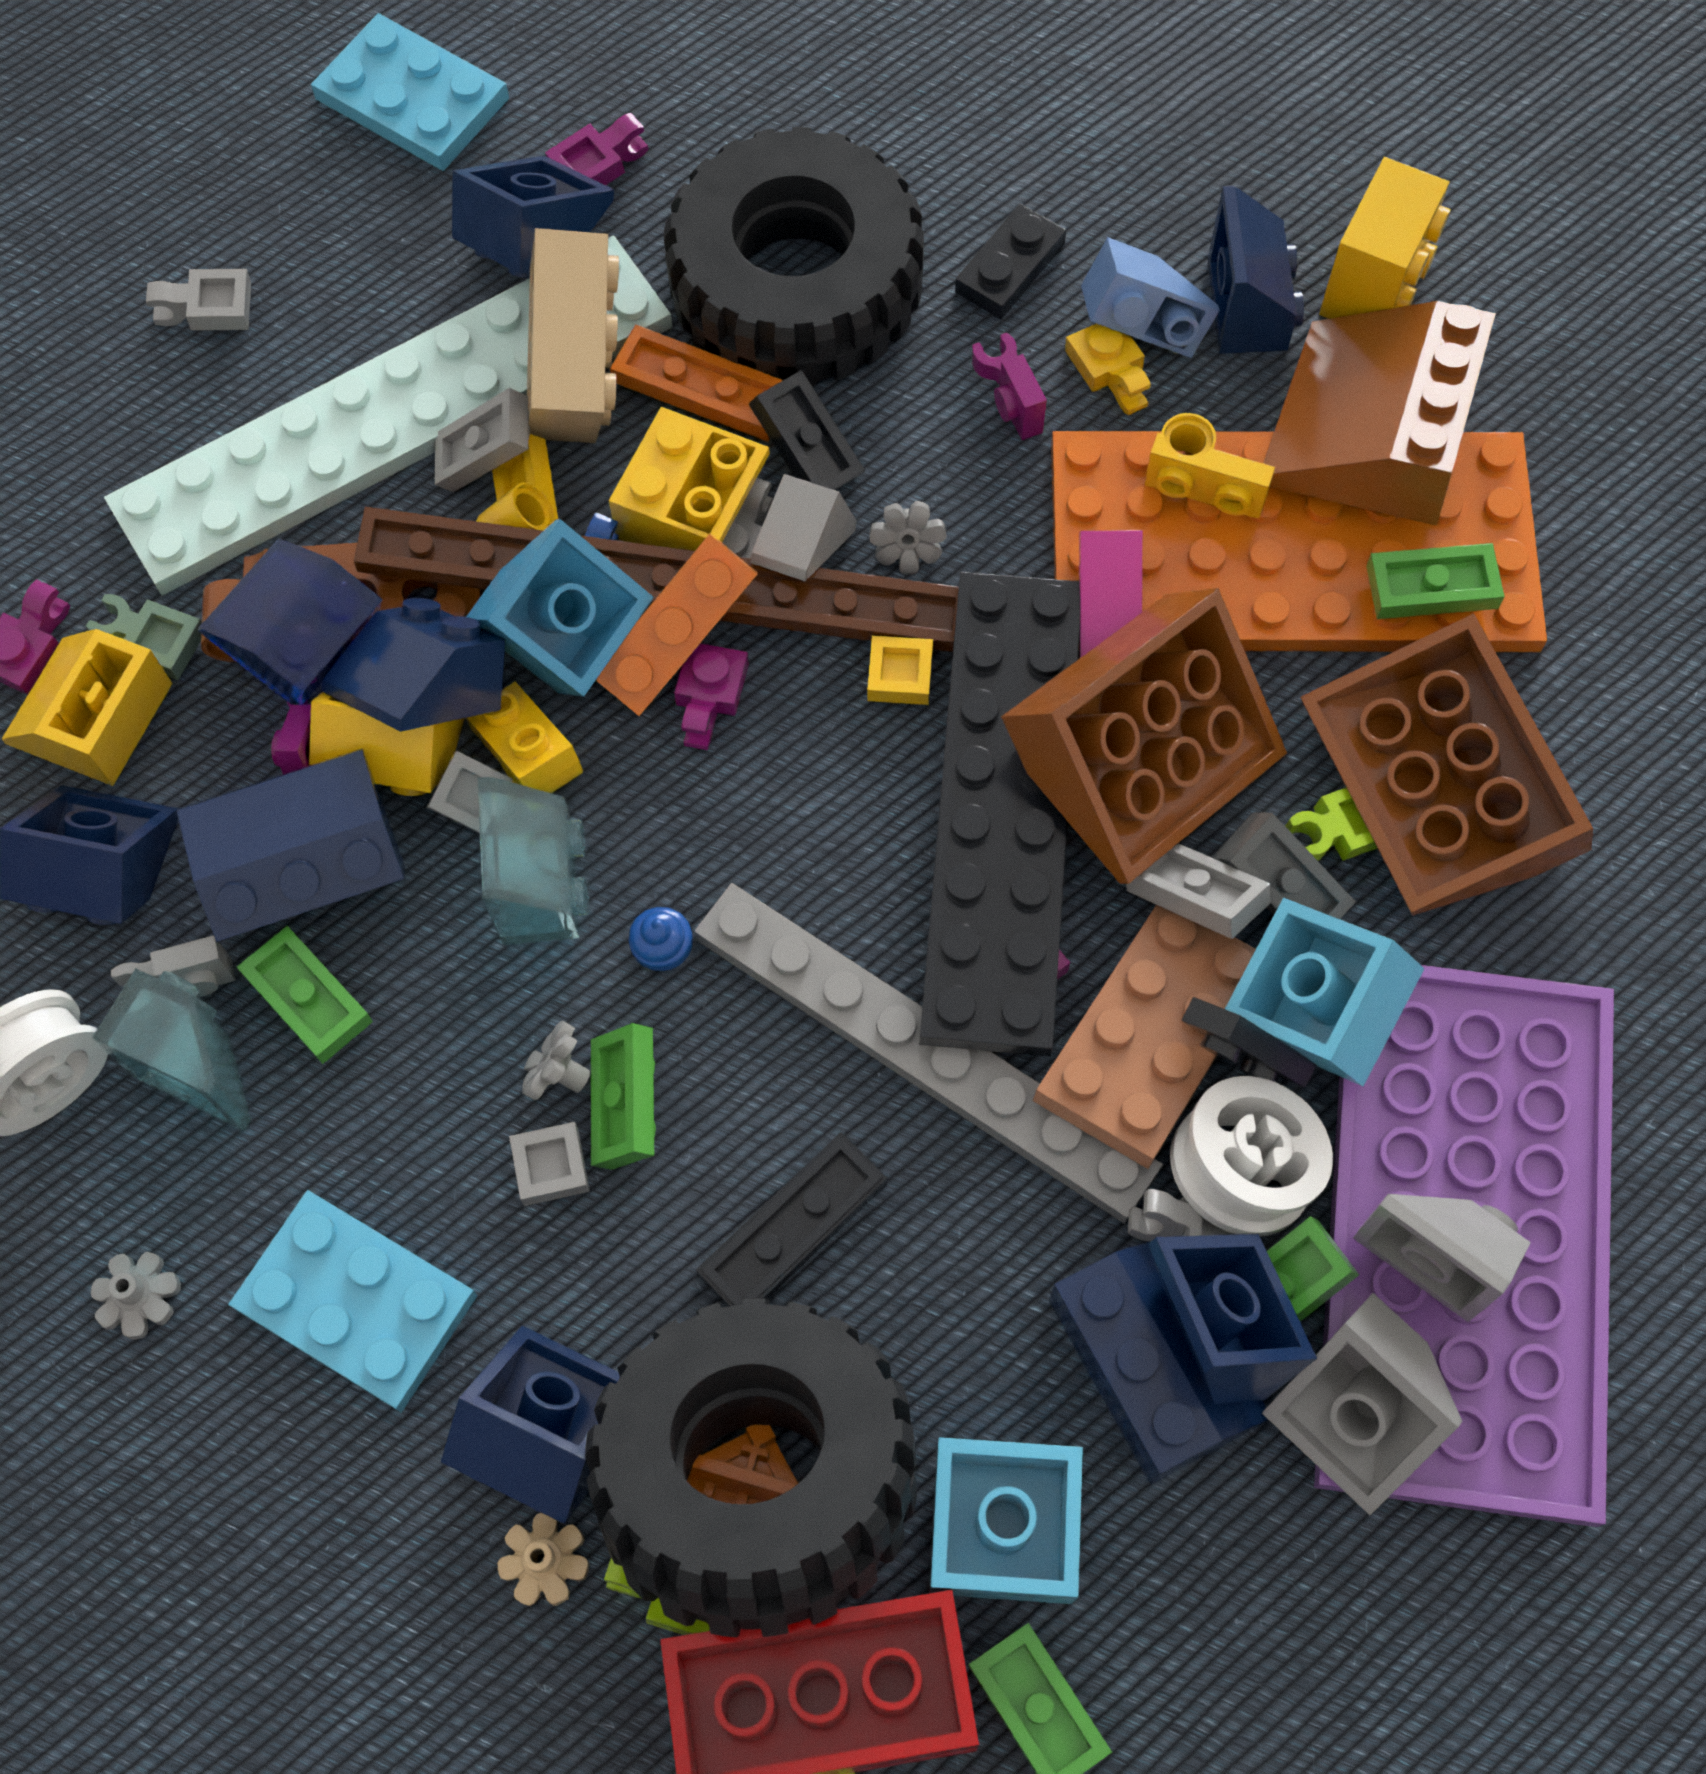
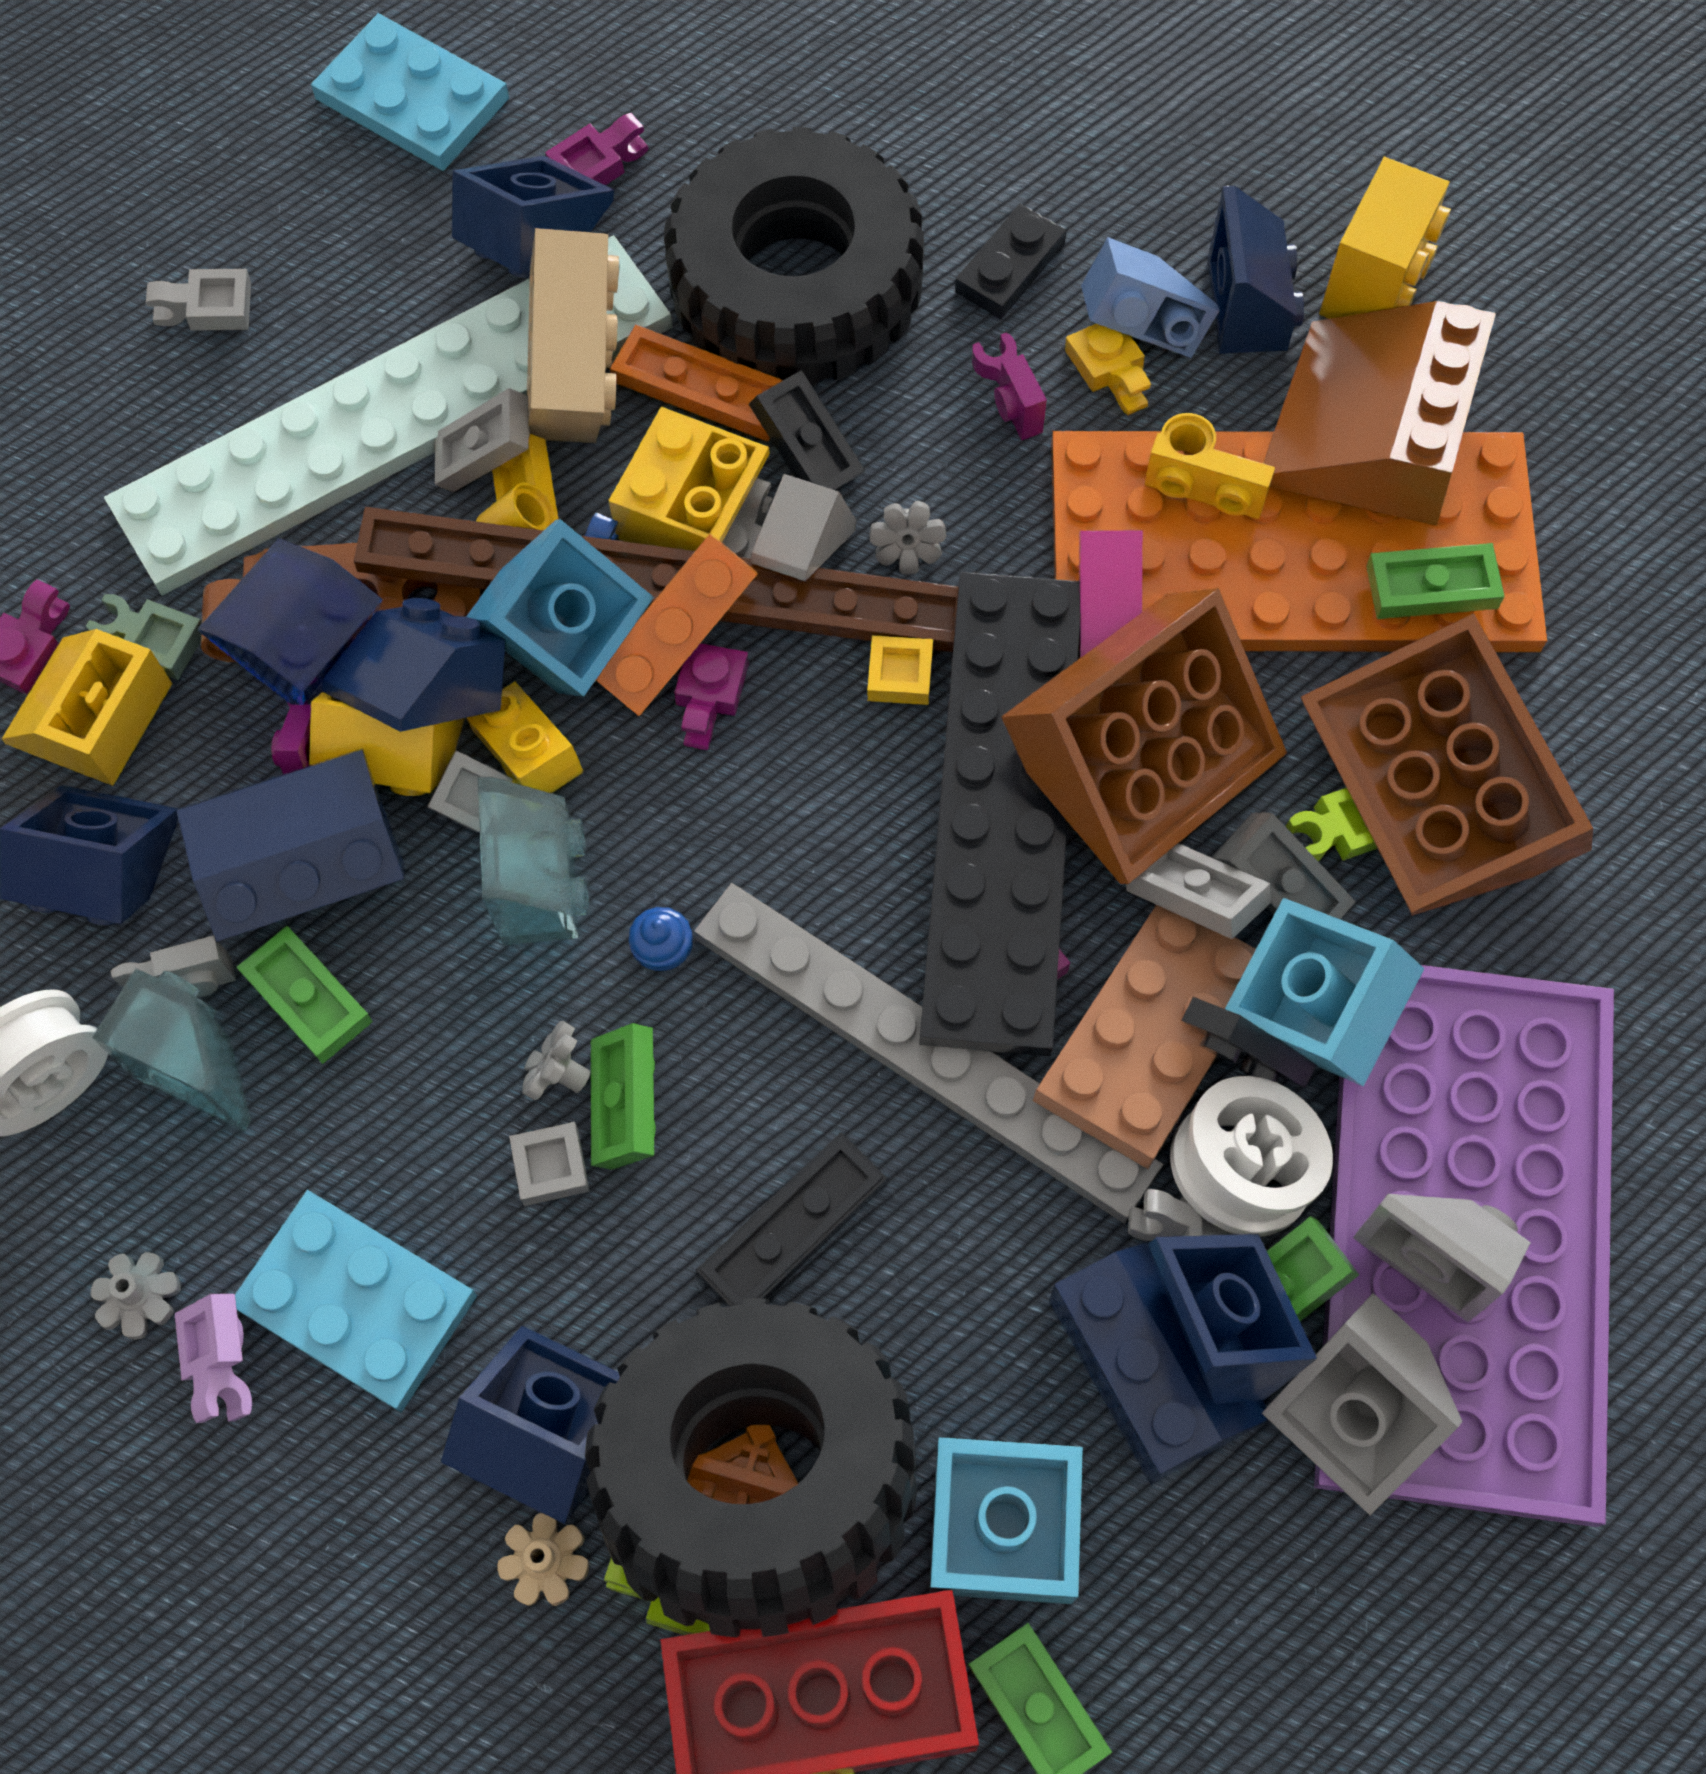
(208, 1347): none -> lavender plate

